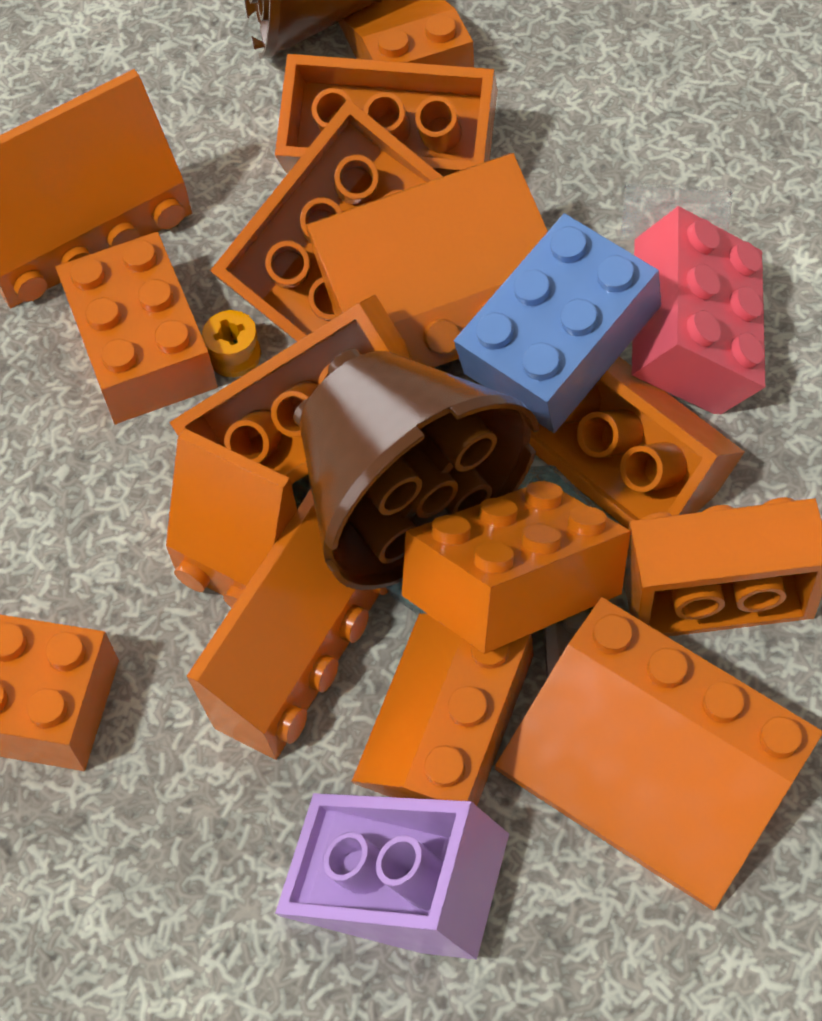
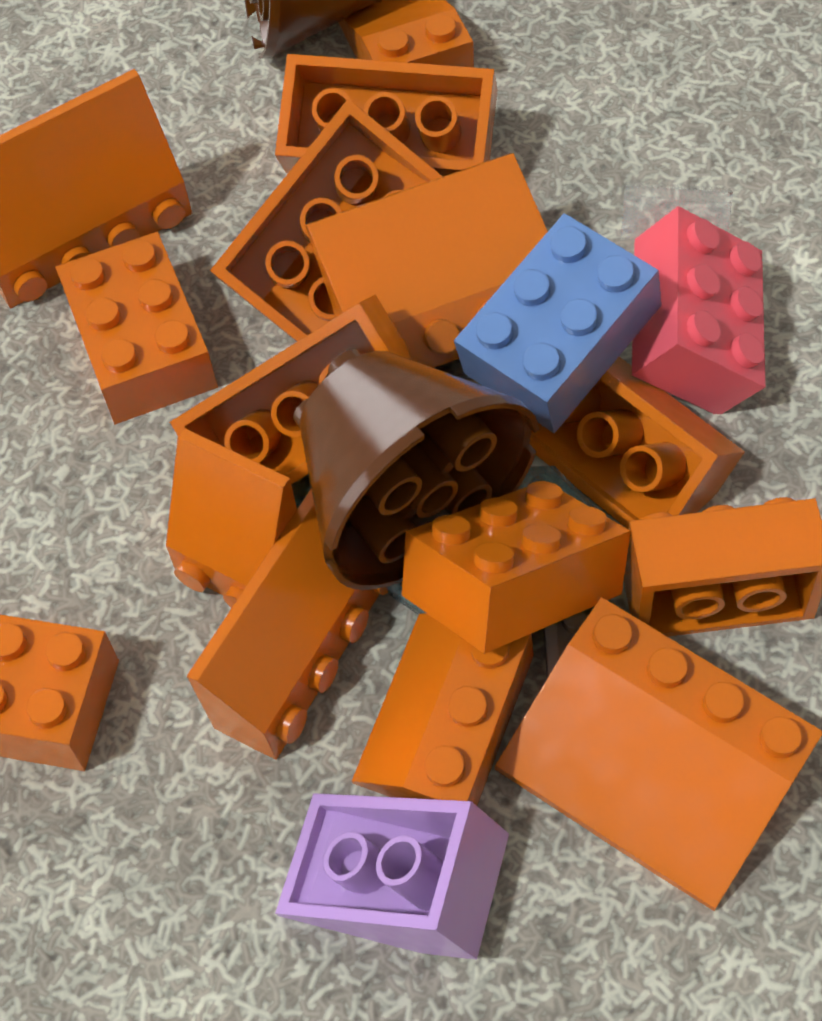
(231, 358): light orange wheel -> none

